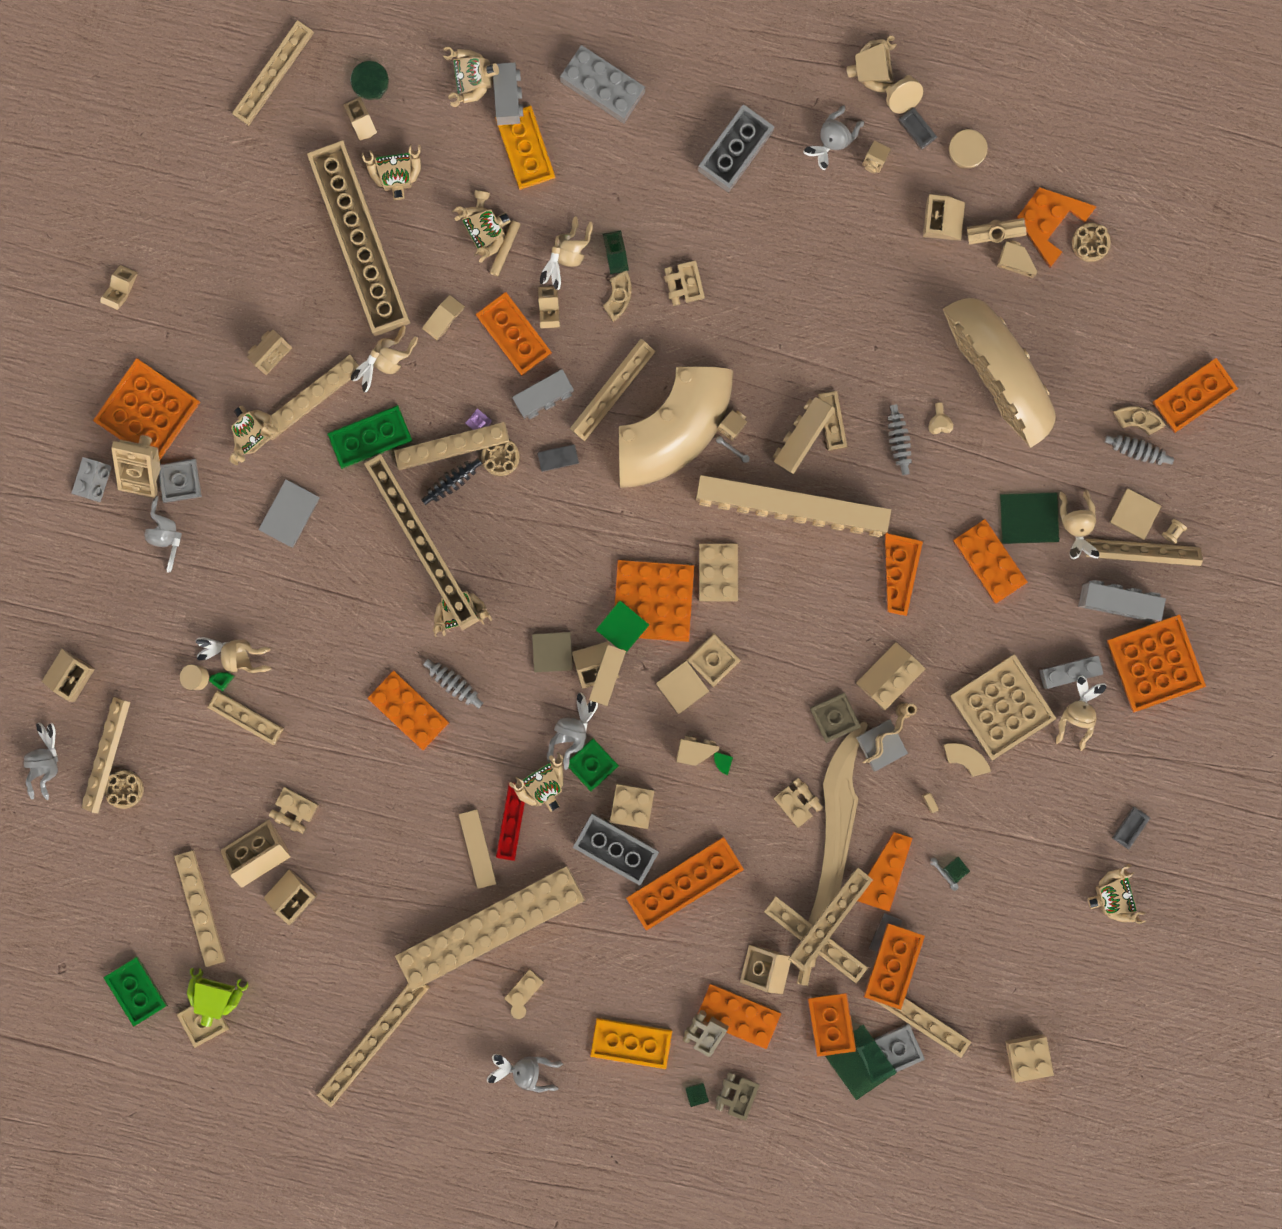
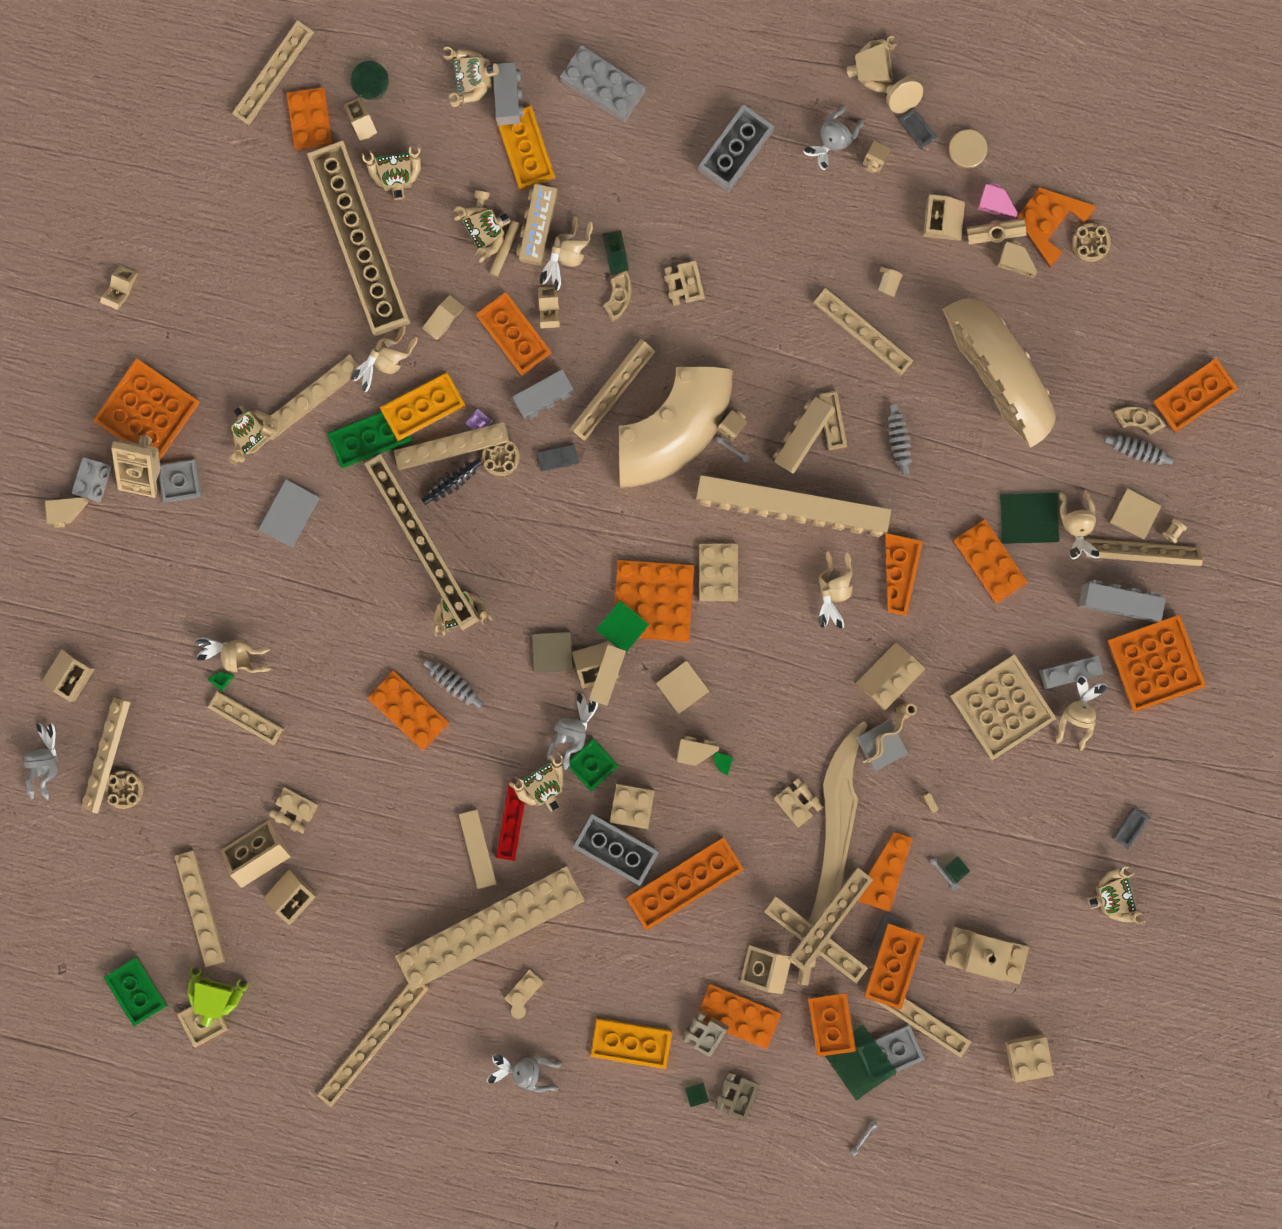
(63, 511): none -> tan slope
(163, 534): light grey hair -> none
(194, 677): tan piece -> none
(269, 351): tan slope -> none
(309, 118): none -> orange plate
(422, 406): none -> light orange tile
(538, 224): none -> tan brick
(713, 660): tan tile -> none
(834, 591): none -> tan hair
(835, 717): dark tan tile -> none
(854, 1151): none -> light grey hinge
(863, 332): none -> tan plate
(889, 281): none -> tan tile
(940, 421): tan rock -> none
(967, 757): tan tile -> none
(986, 955): none -> tan brick
(996, 202): none -> bright pink slope

